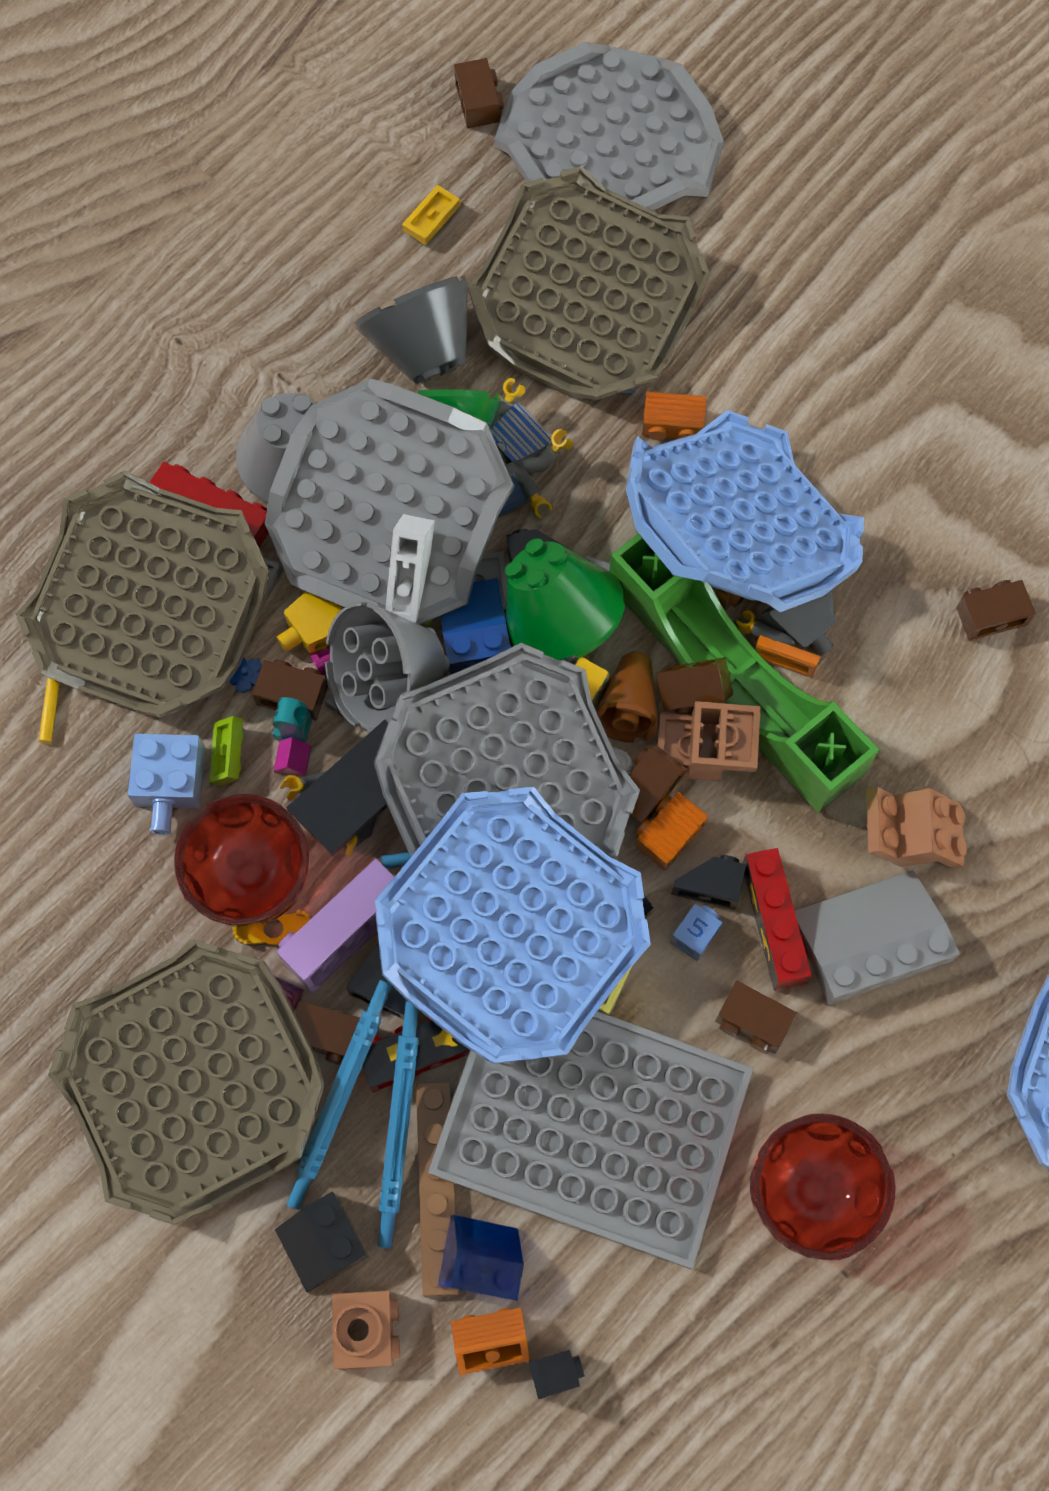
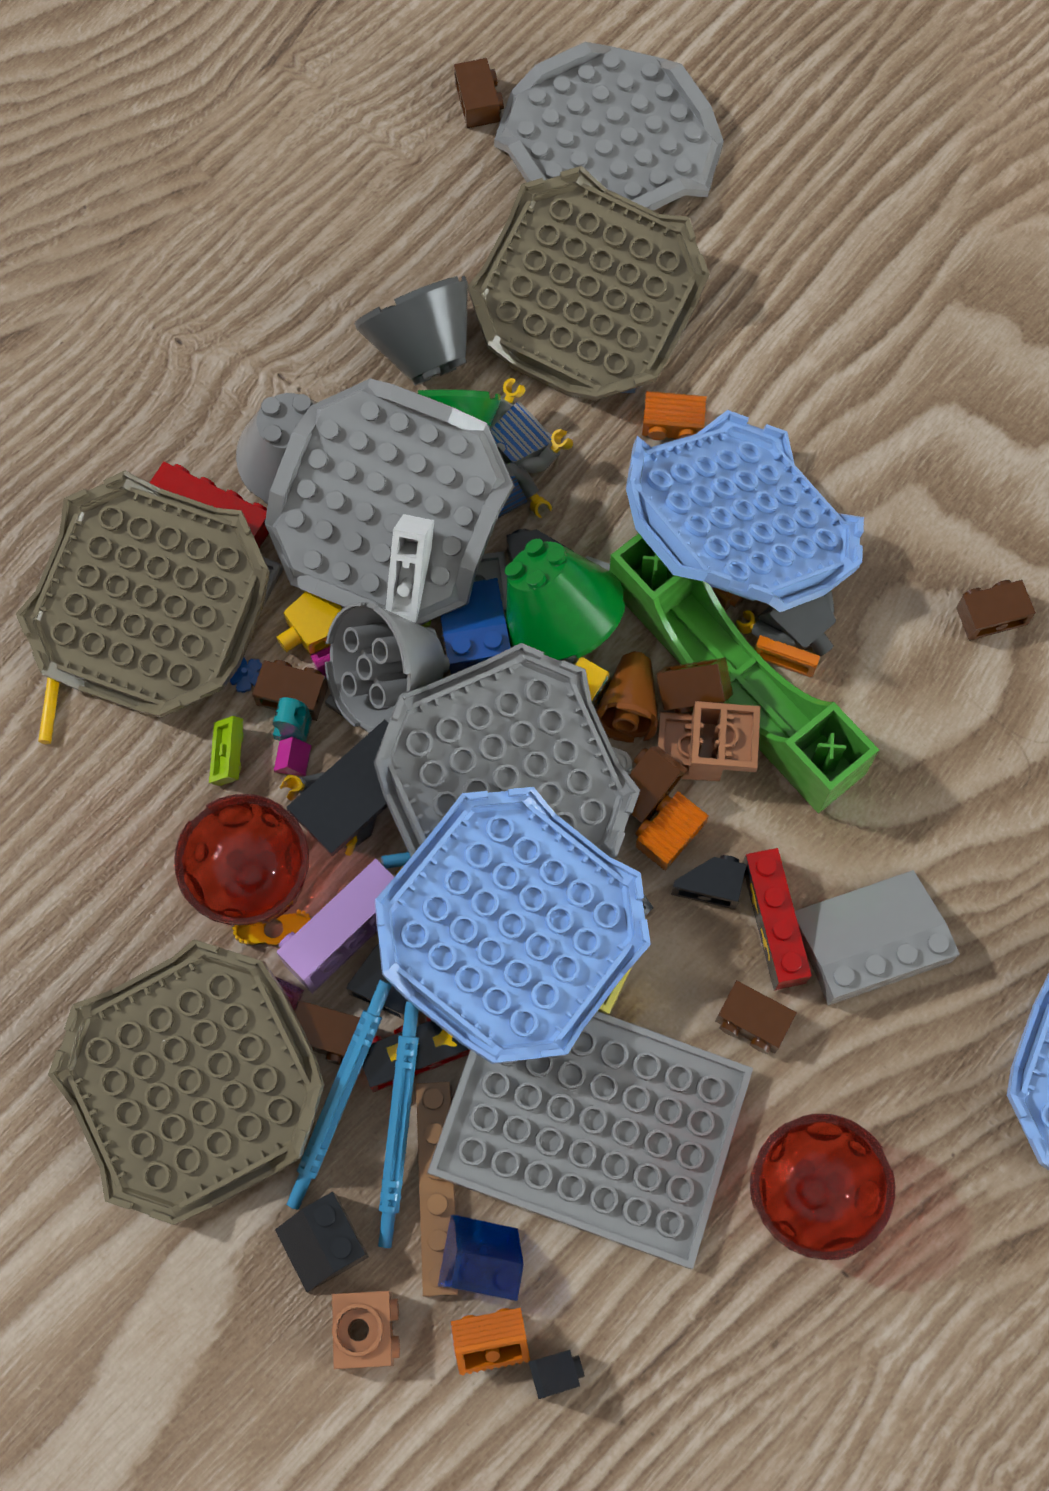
(166, 775): light blue brick -> none
(431, 214): yellow plate -> none
(696, 931): medium blue brick -> none
(915, 827): nougat bracket -> none

